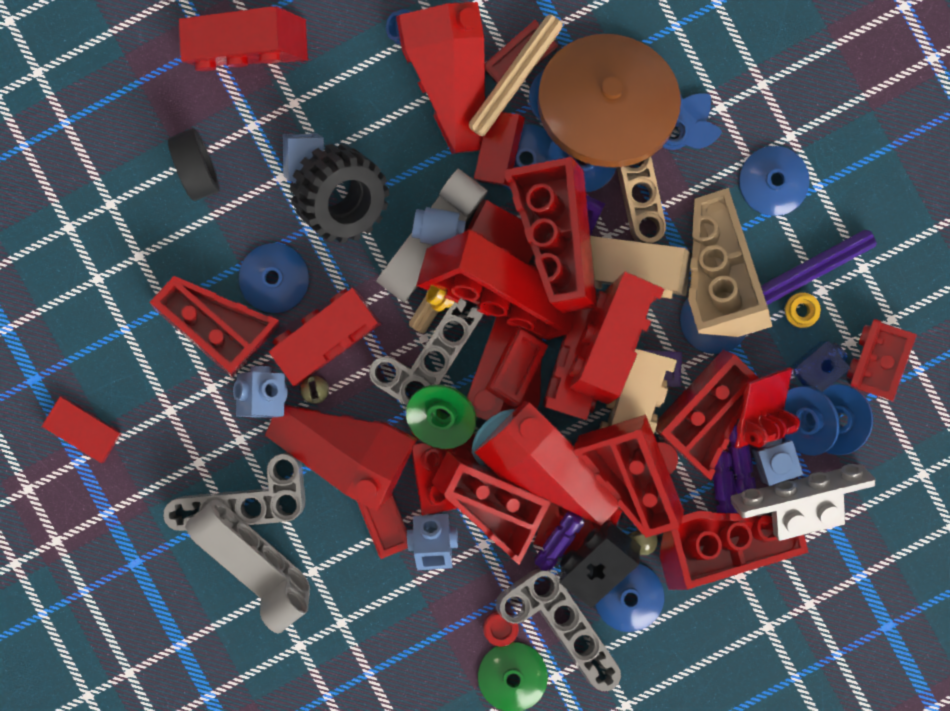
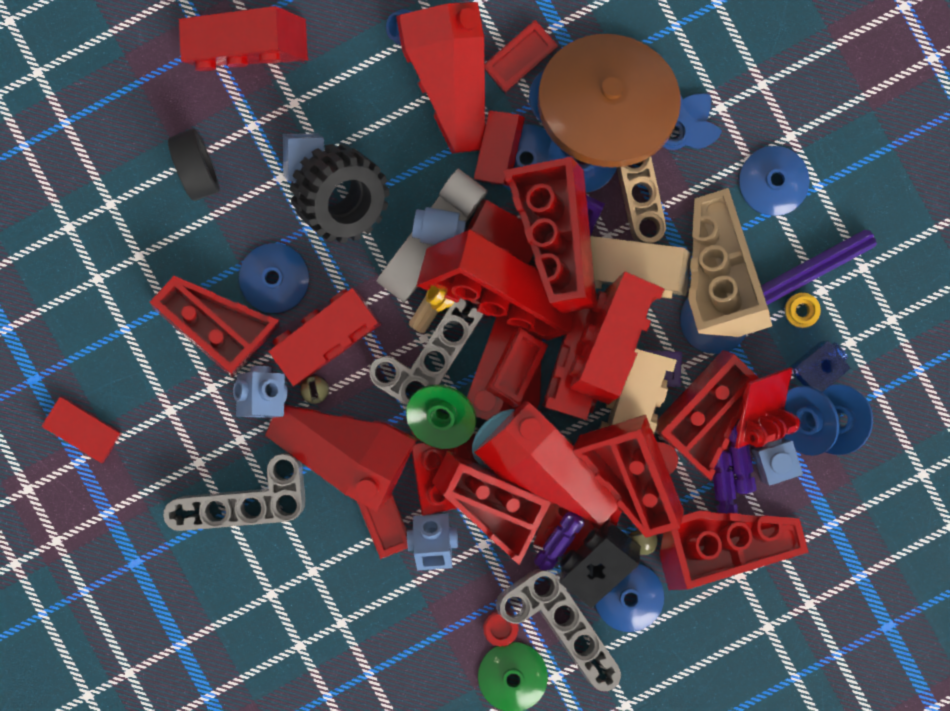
(254, 562): light grey beam -> none
(515, 75): tan axle -> none
(804, 503): light grey bracket -> none
(881, 360): red bracket -> none

